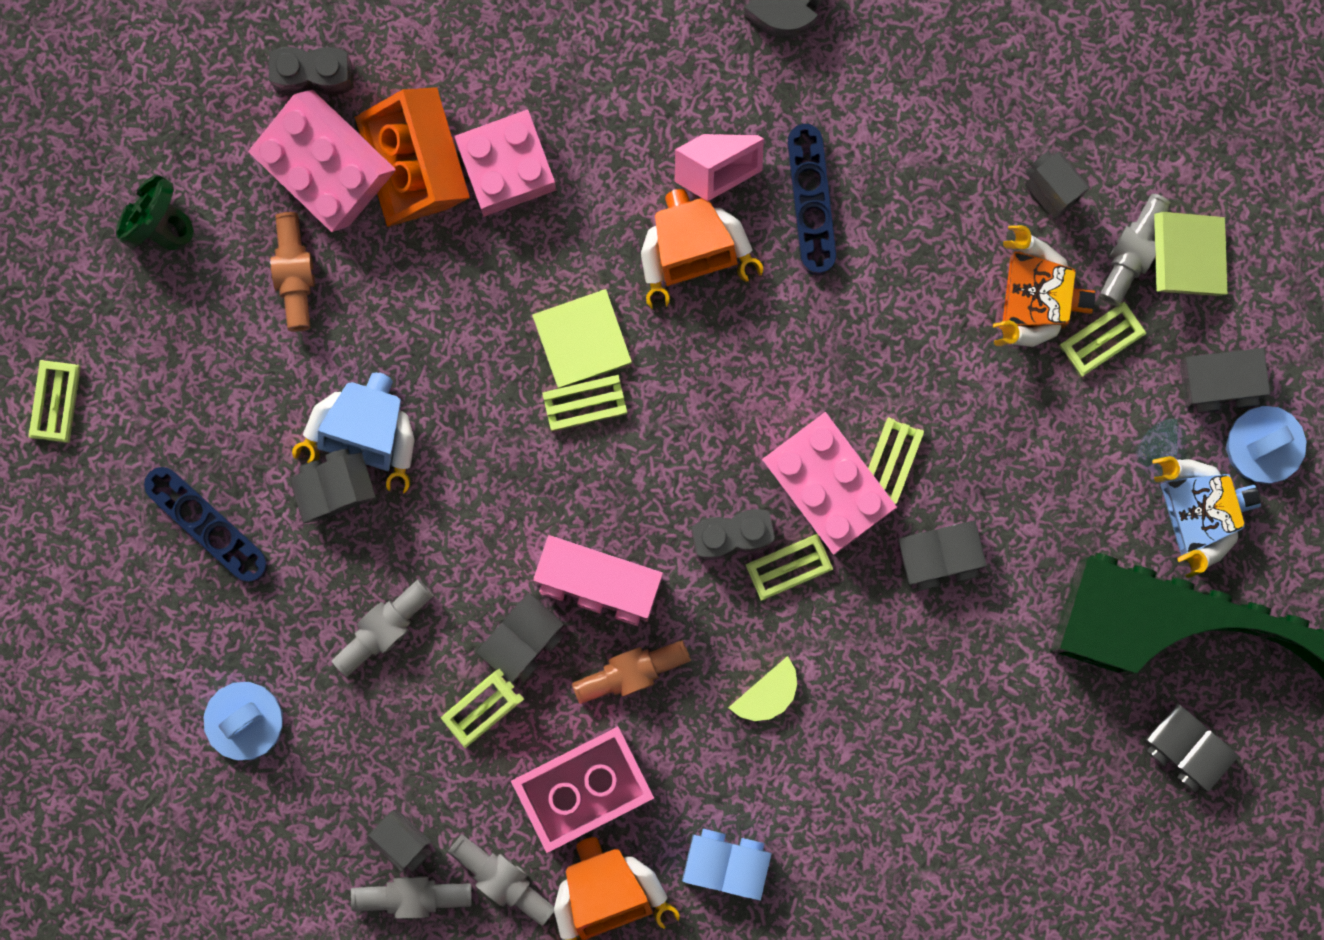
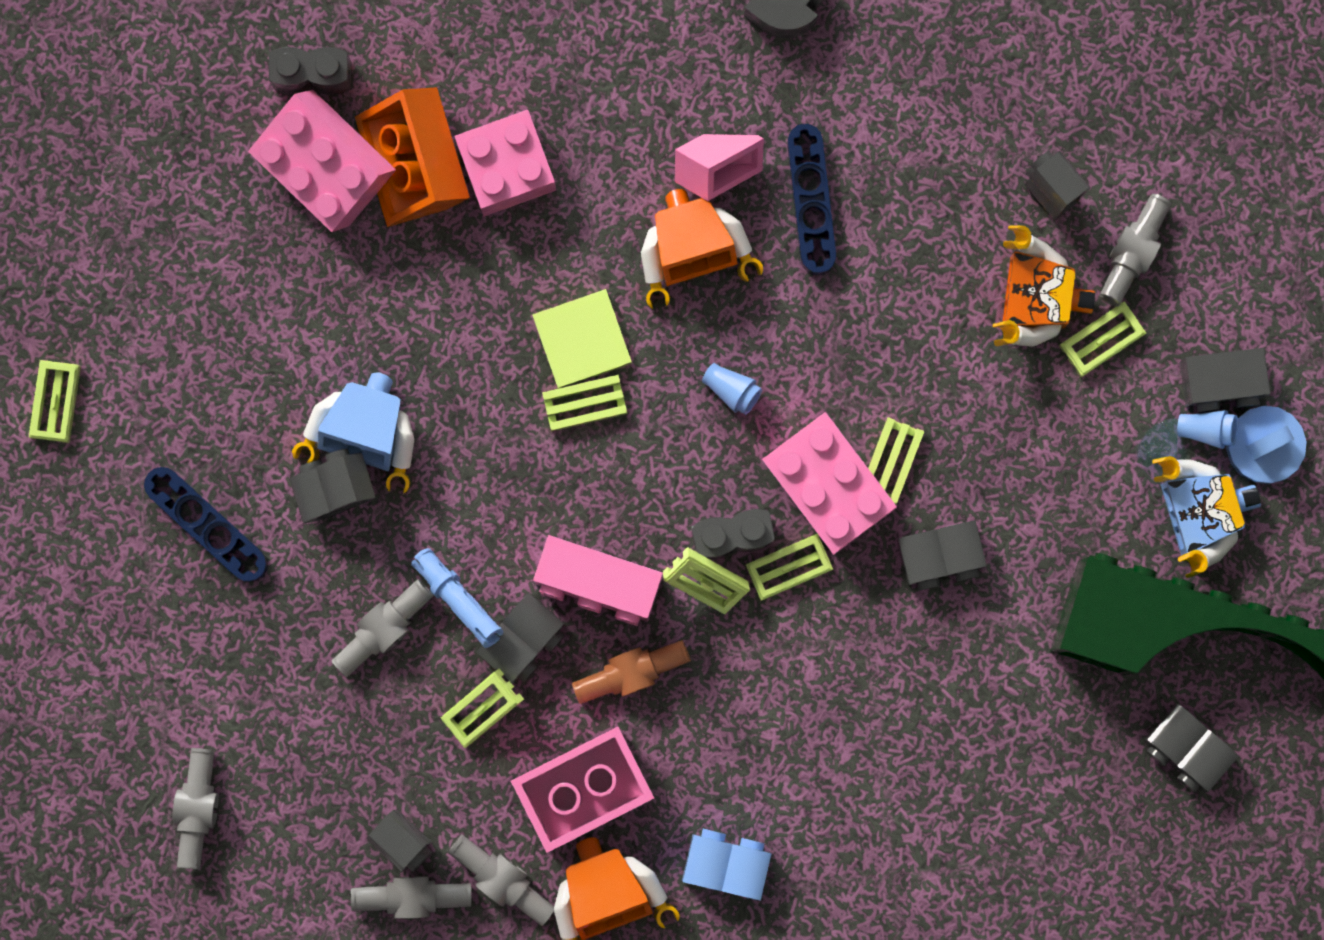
(150, 217): dark green tile -> none
(194, 808): none -> light grey pin
(243, 721): light blue tile -> none
(292, 271): nougat pin -> none
(448, 587): none -> light blue pin
(711, 576): none -> yellowish green tile
(734, 389): none -> light blue cone
(769, 695): yellowish green tile -> none
(1190, 254): yellowish green tile -> none
(1211, 428): none -> light blue cone

